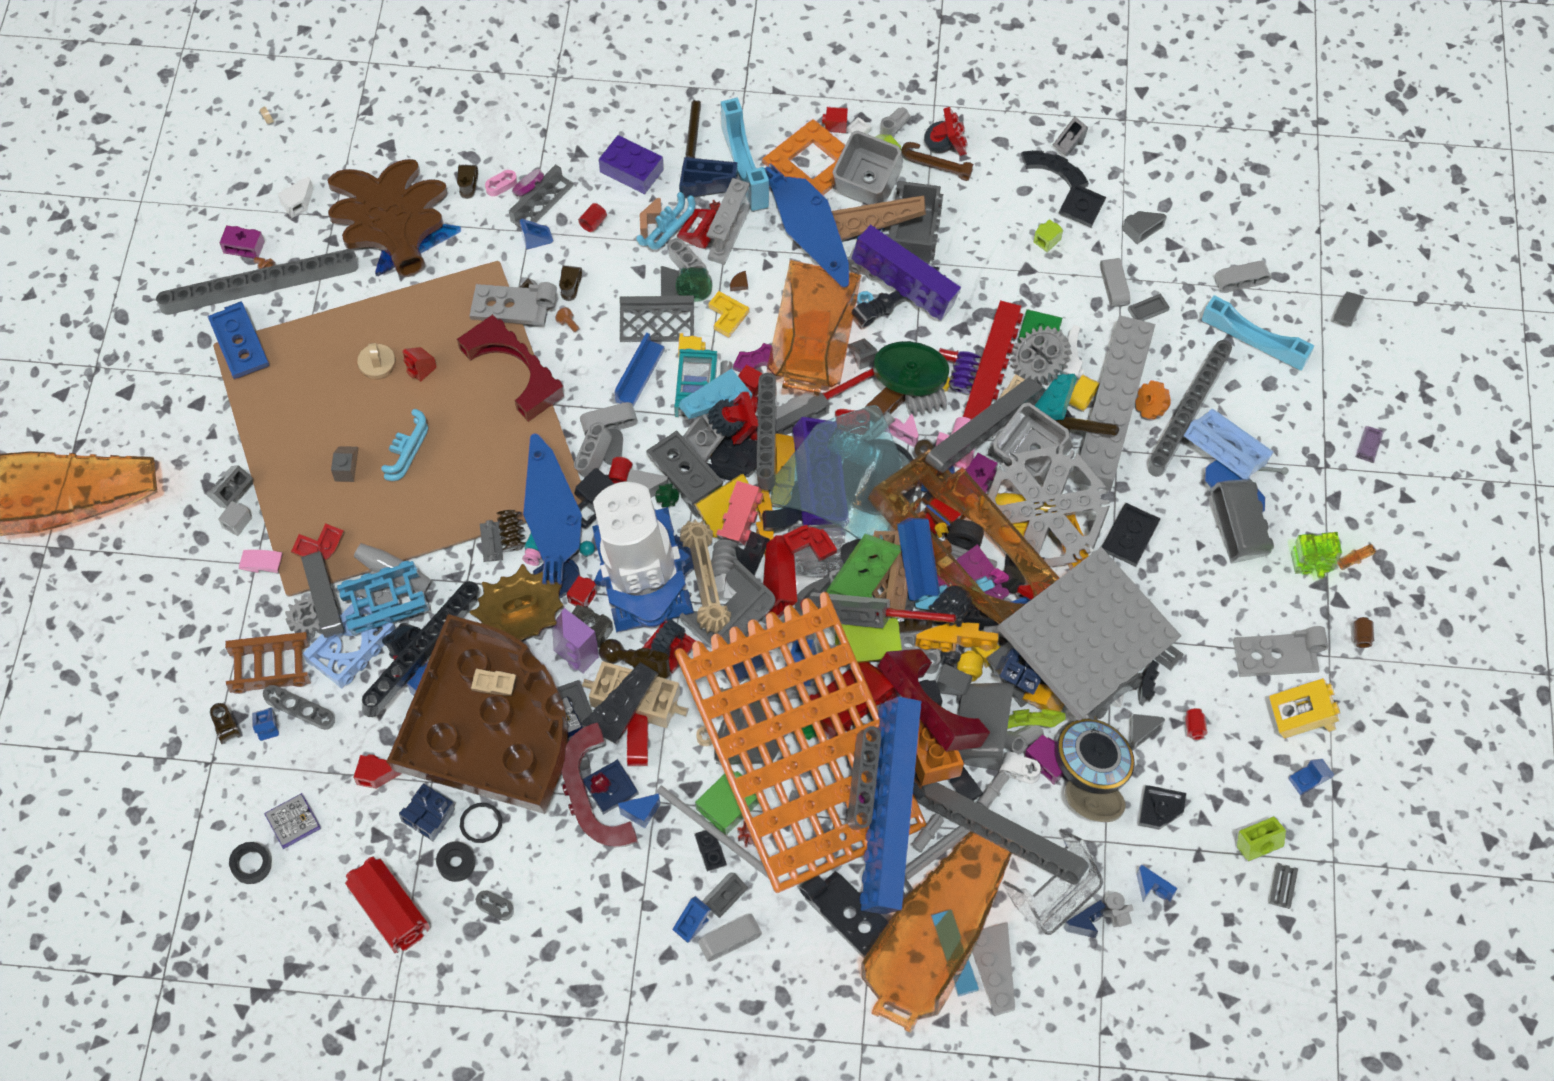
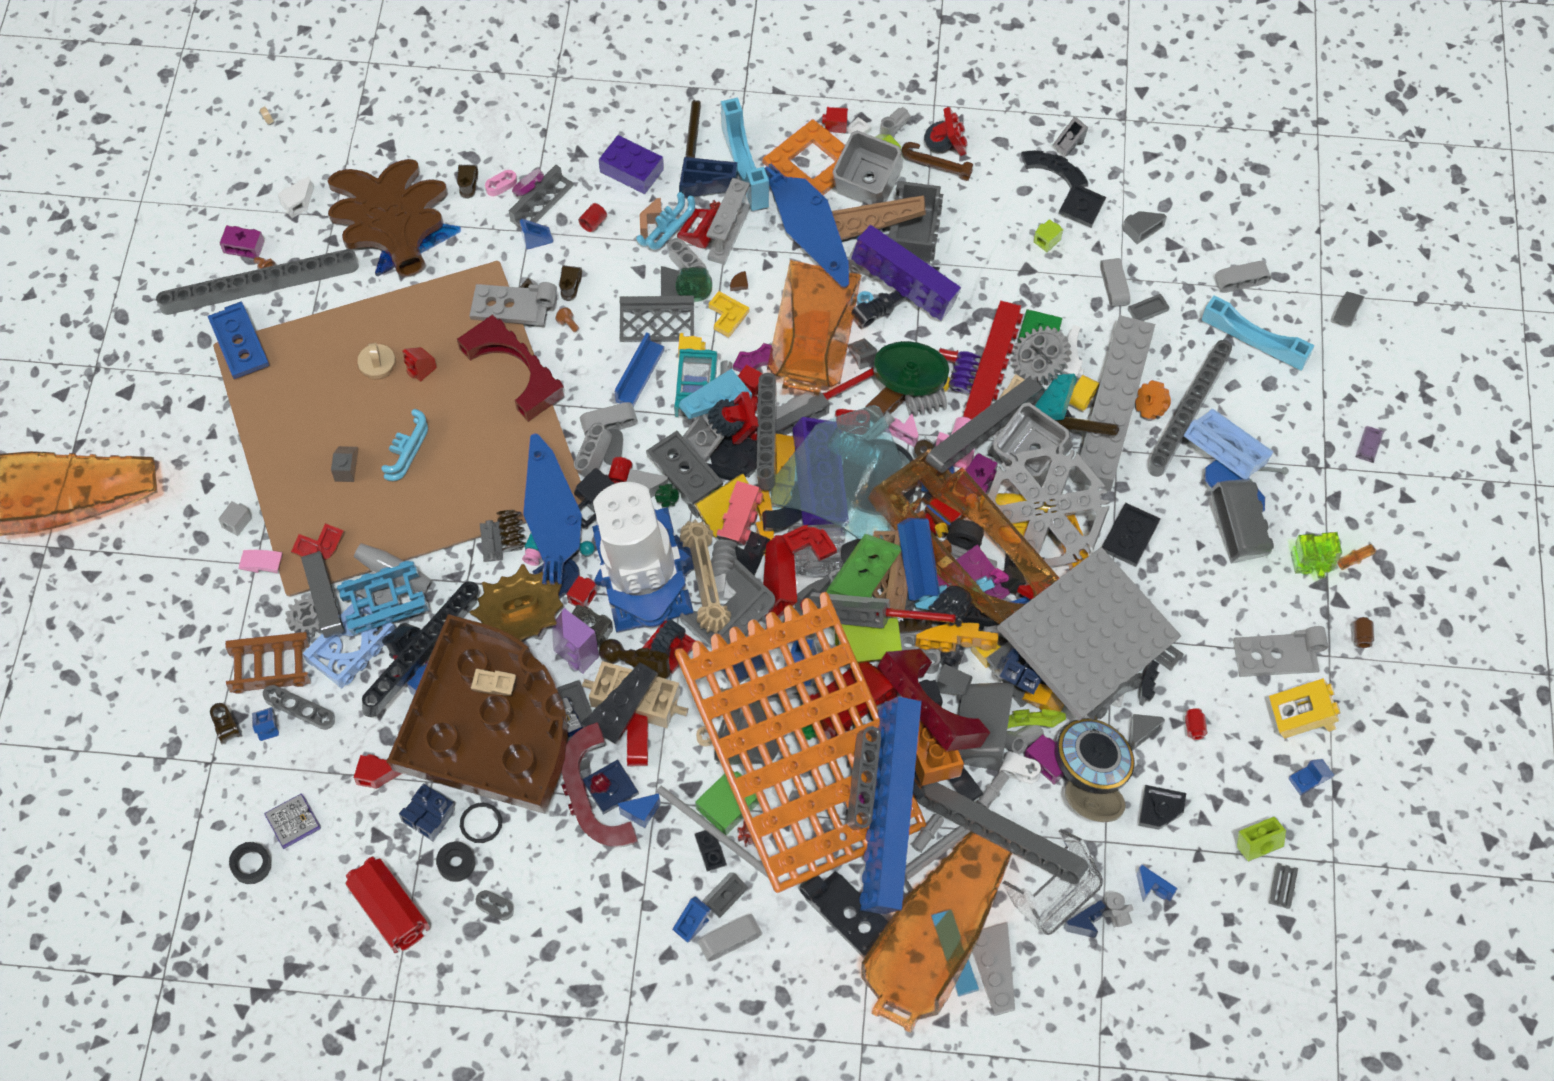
(229, 486): dark grey brick -> none
(971, 664): yellow head -> none

